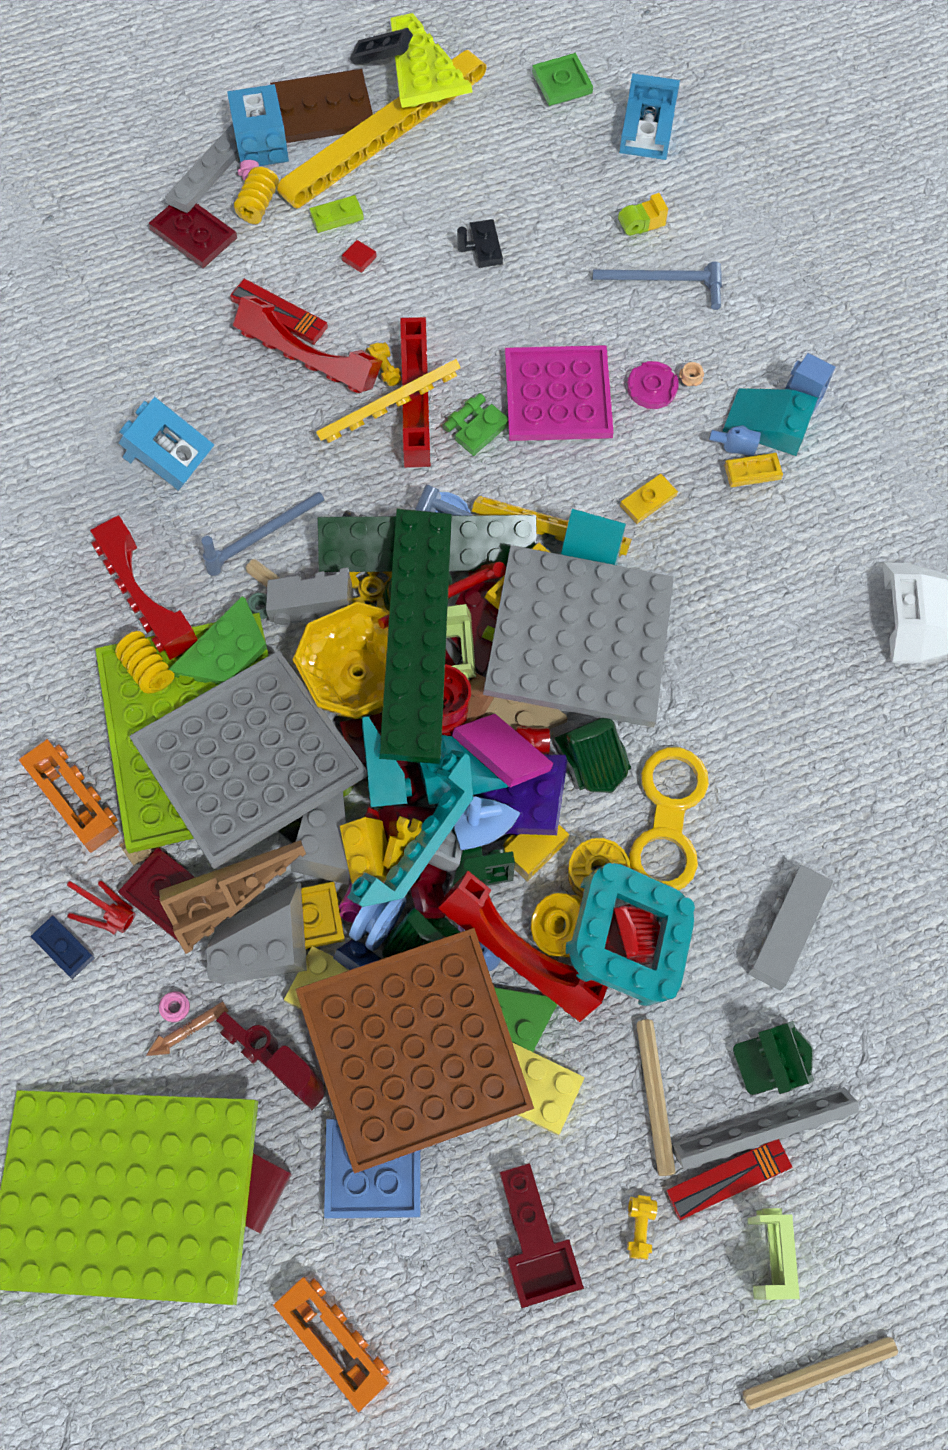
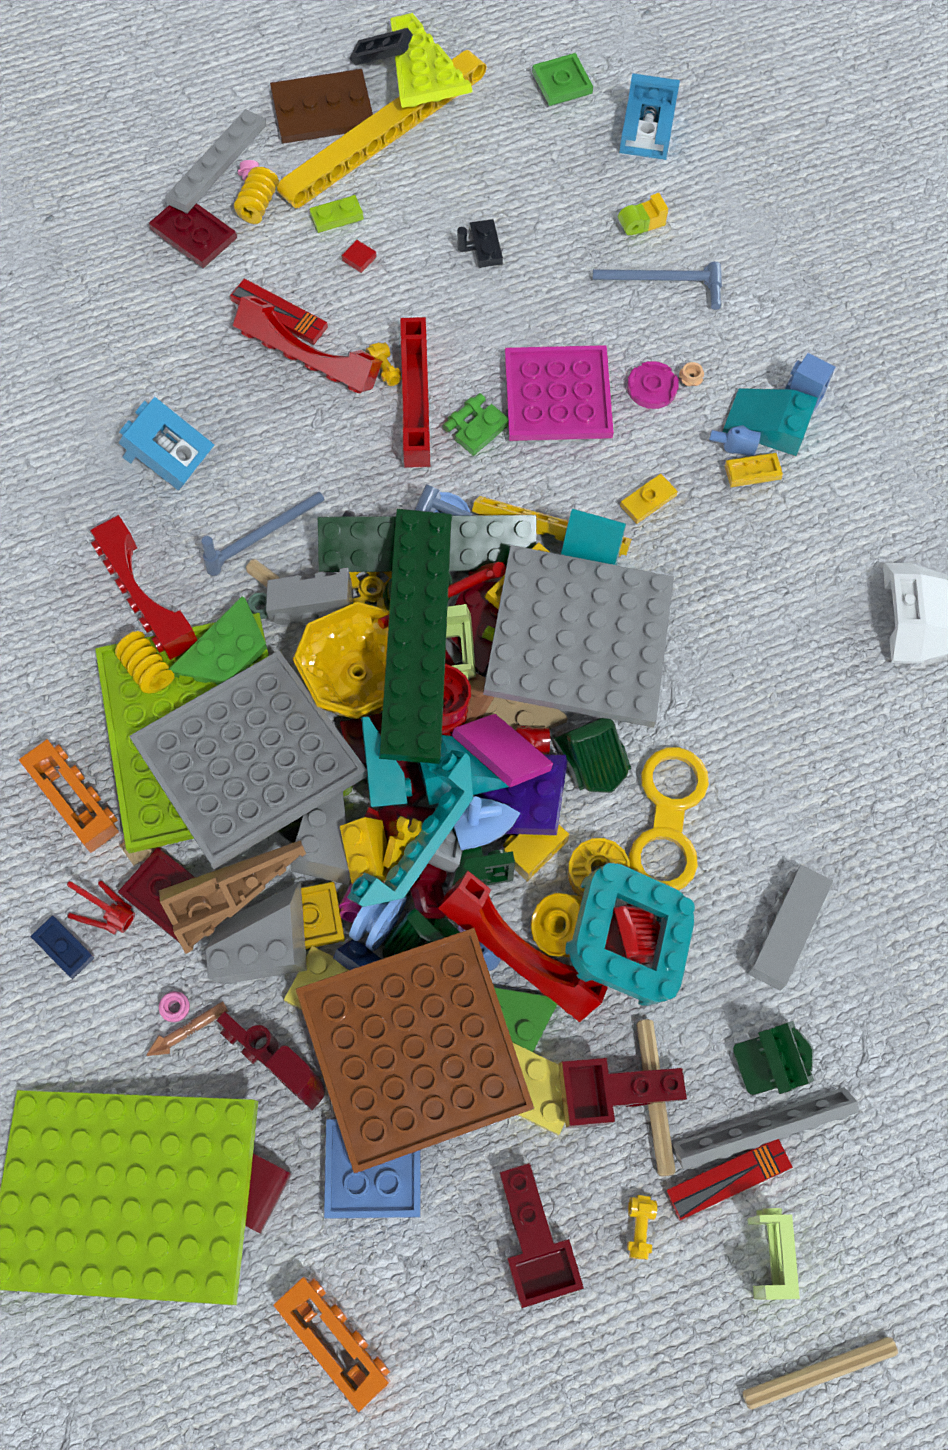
(258, 125): dark azure brick -> none
(399, 396): yellow plate -> none
(592, 1092): none -> dark red plate

